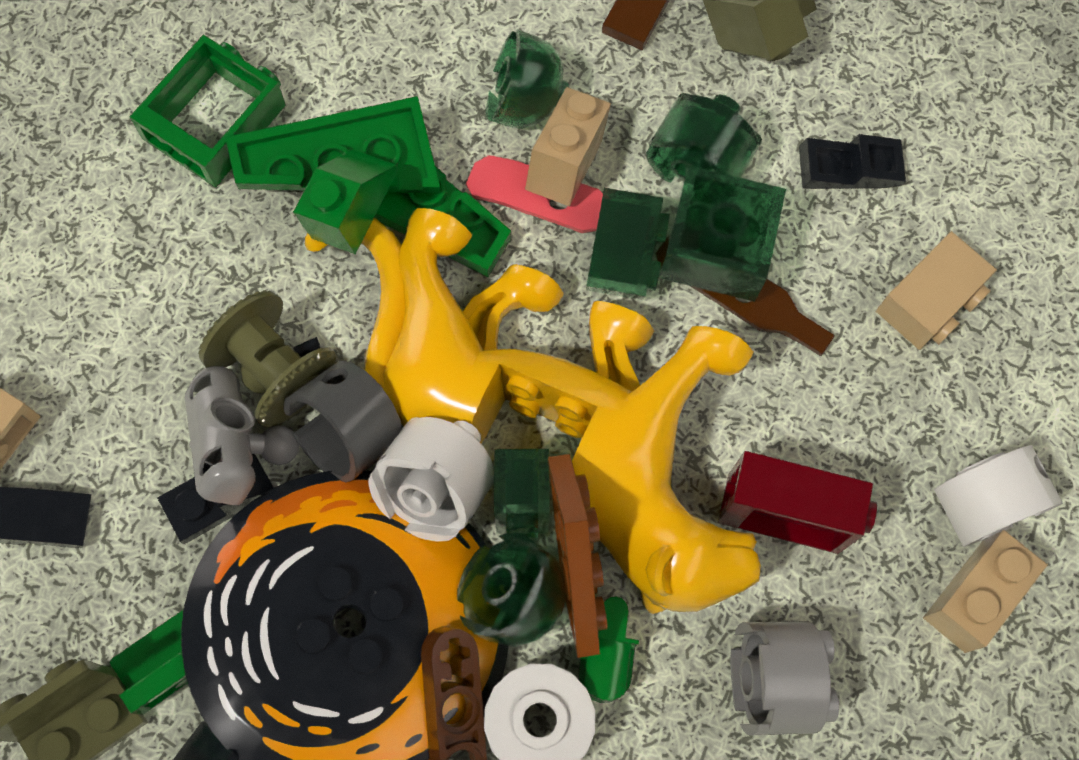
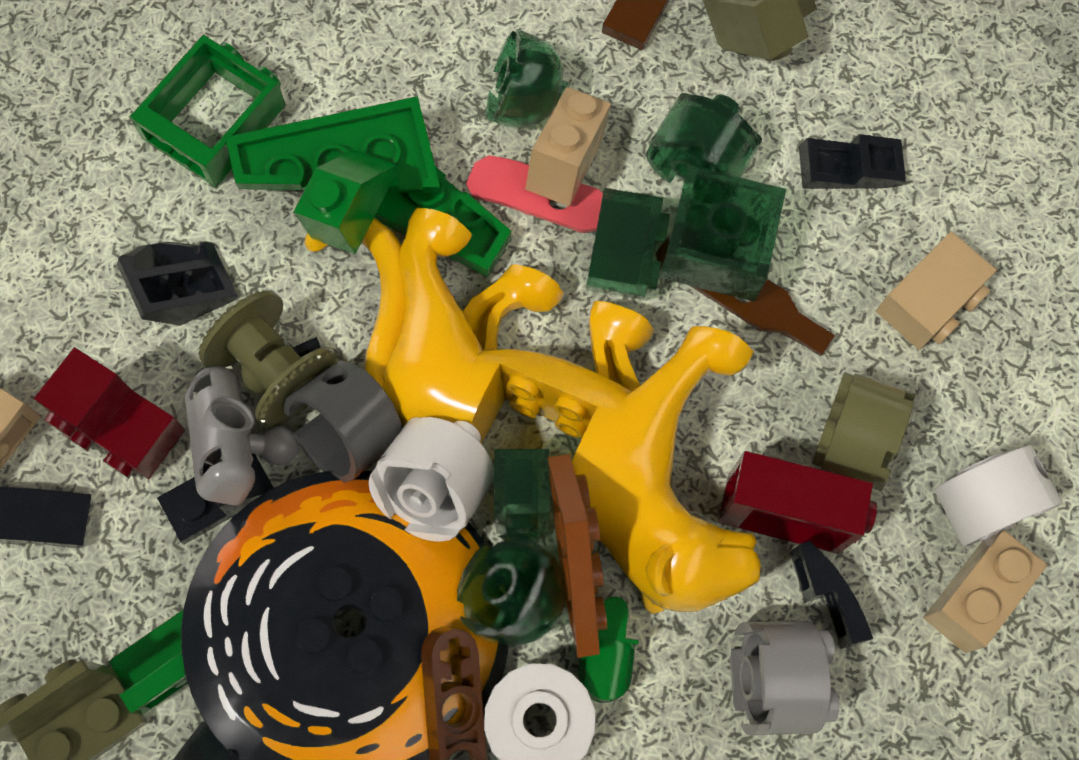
(100, 409): none -> dark red brick
(176, 281): none -> black slope
(820, 580): none -> black slope
(864, 429): none -> olive brick

